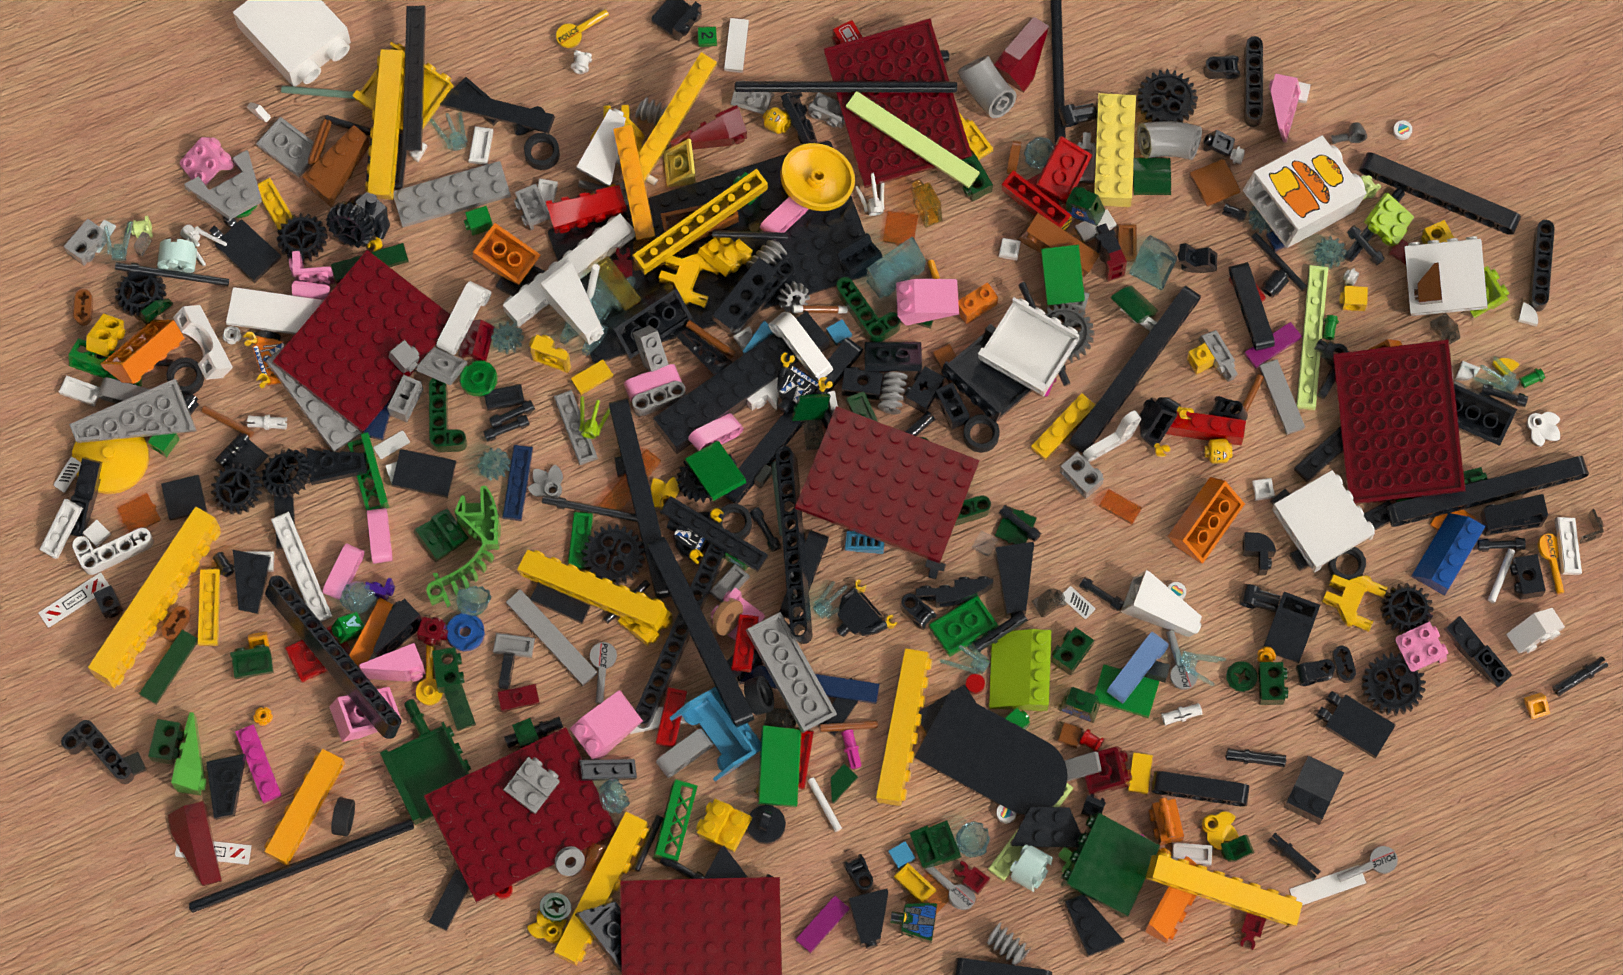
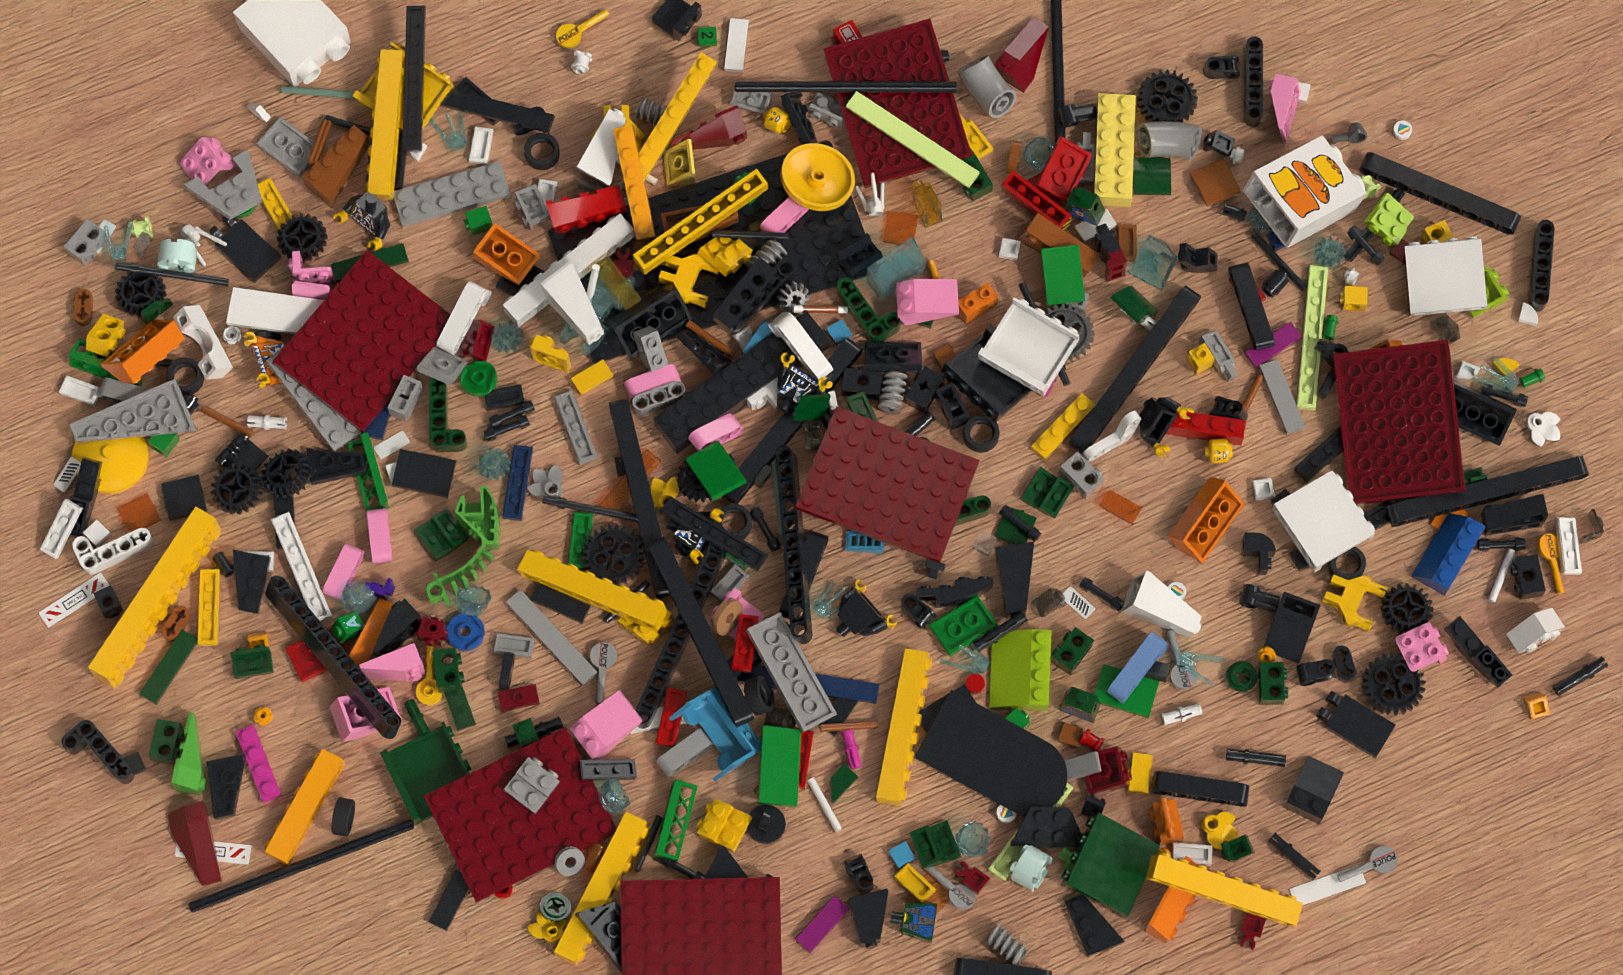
(350, 224): black gear -> none
(404, 357): light grey brick -> none
(590, 428): lime plant -> none
(1046, 492): none -> dark green slope
(1429, 287): reddish brown slope -> none

